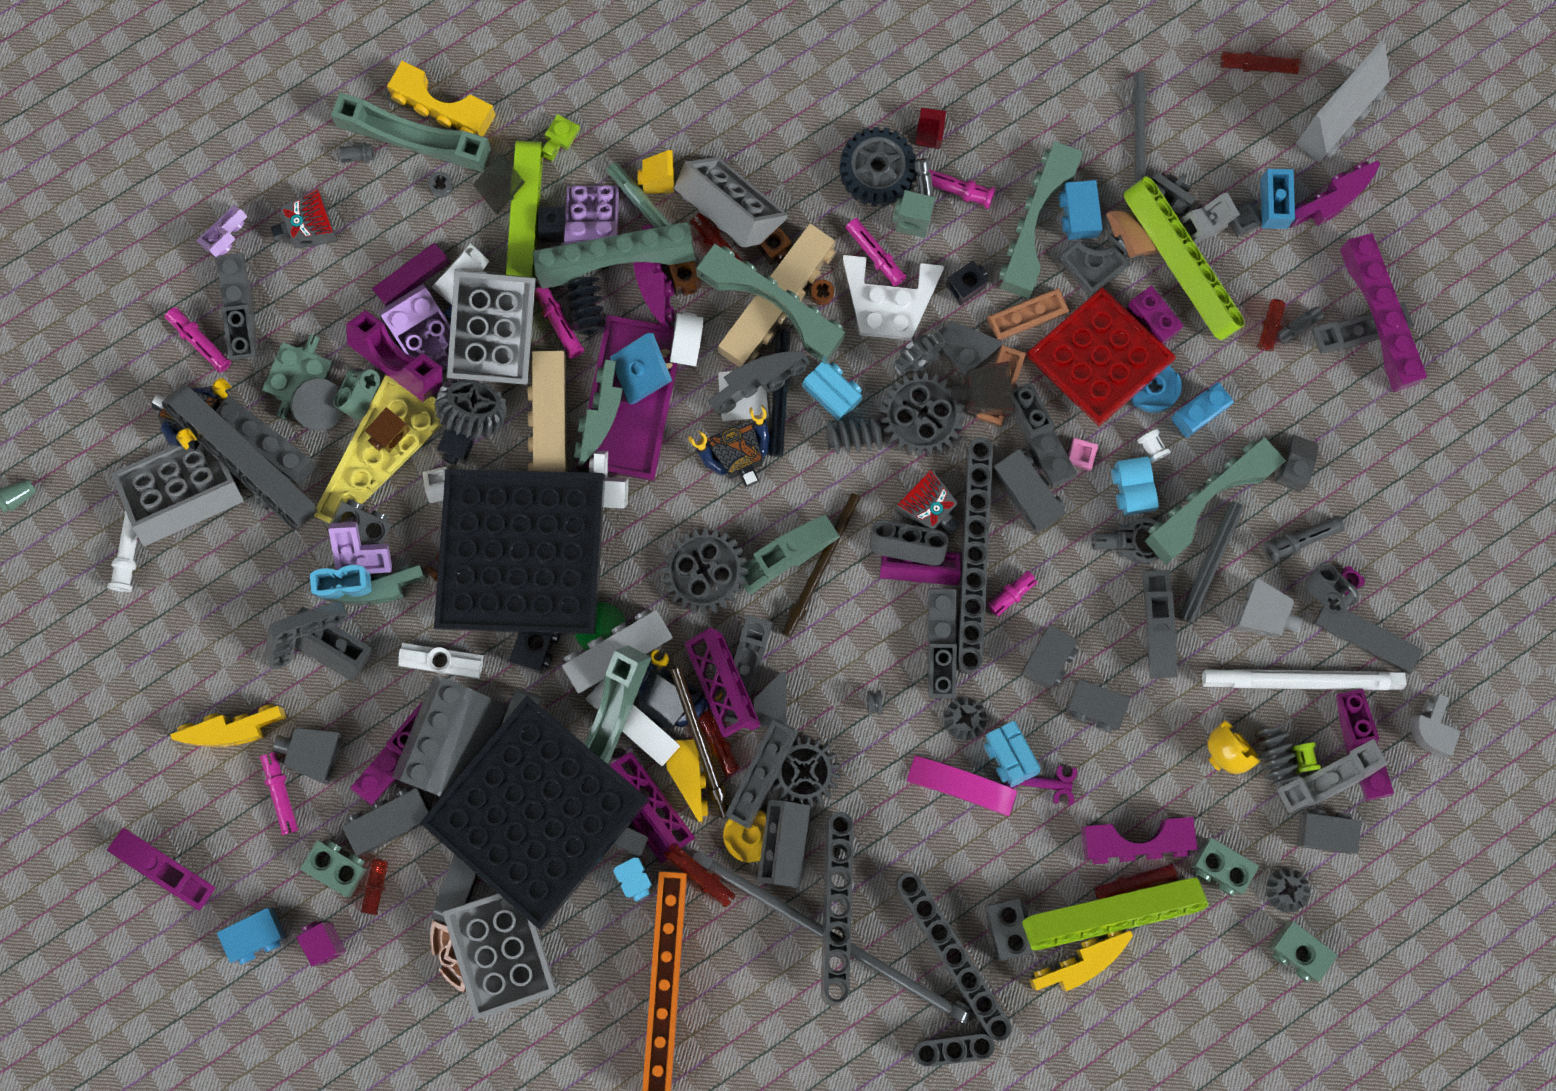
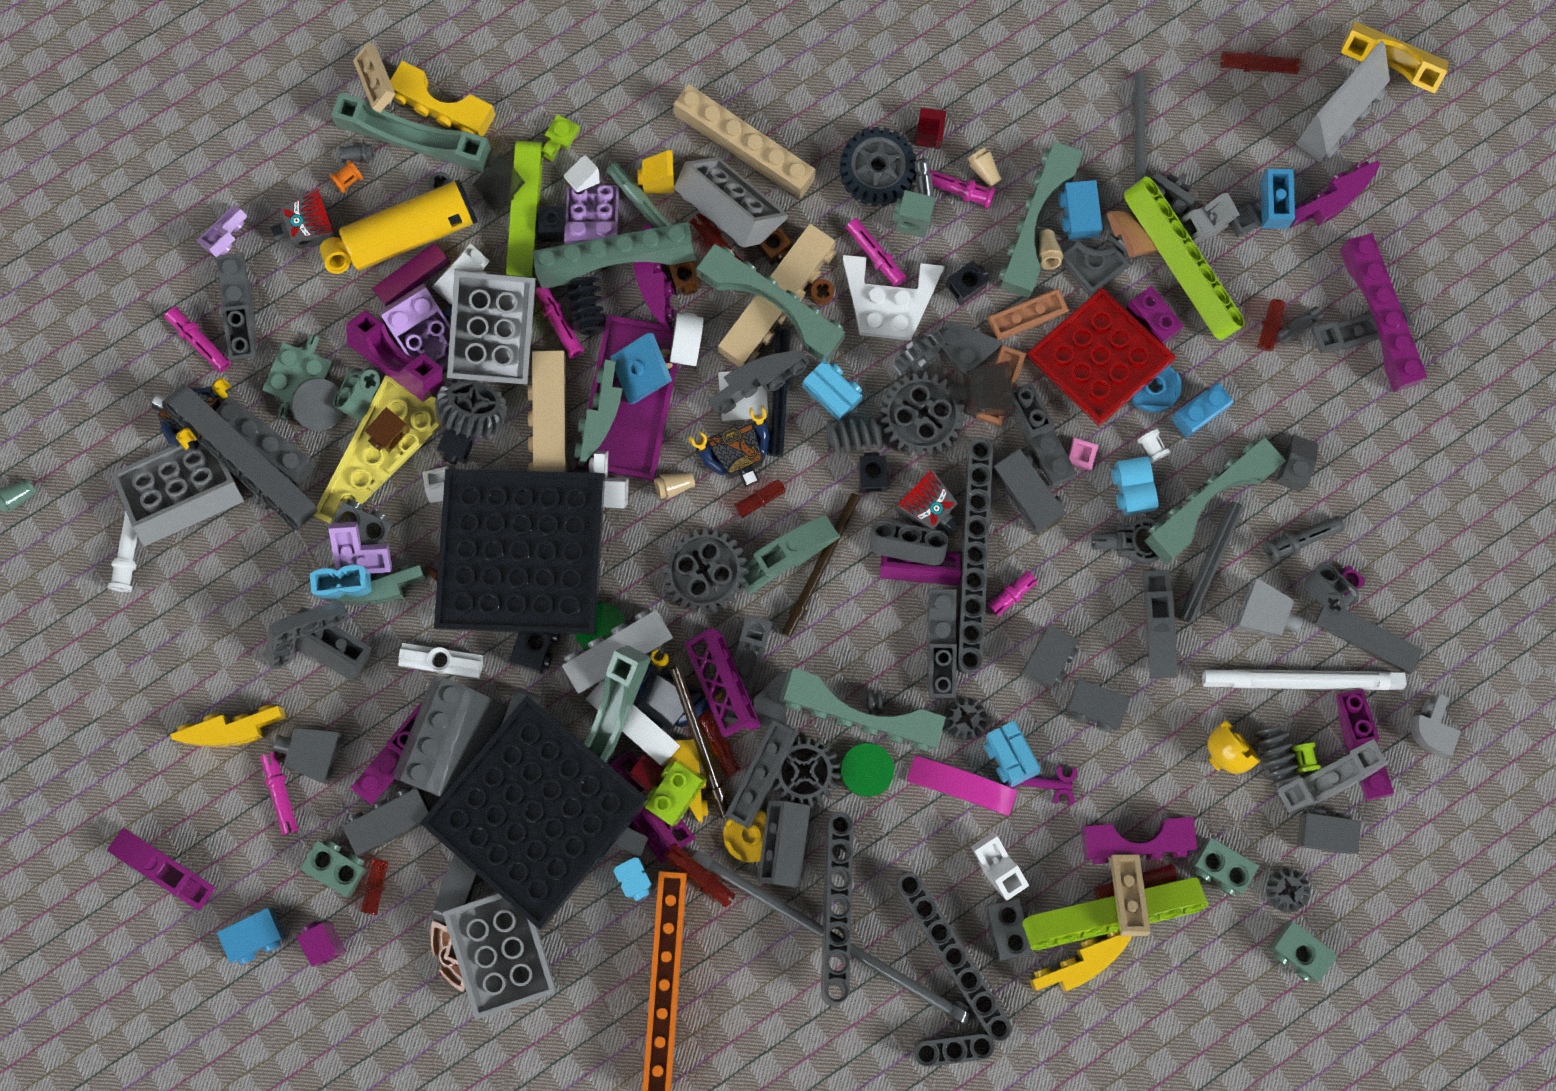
(345, 176): none -> orange bush
(374, 77): none -> tan plate
(399, 229): none -> yellow piece
(582, 174): none -> white slope
(645, 772): none -> dark red panel
(673, 484): none -> tan cone
(675, 792): none -> lime brick
(744, 141): none -> tan brick
(760, 498): none -> clear red axle
(809, 692): none -> sand green arch
(867, 770): none -> green tile
(872, 484): none -> black brick
(984, 166): none -> tan cone
(999, 867): none -> white brick
(1049, 251): none -> tan cone
(1130, 895): none -> tan plate
(1415, 64): none -> yellow arch

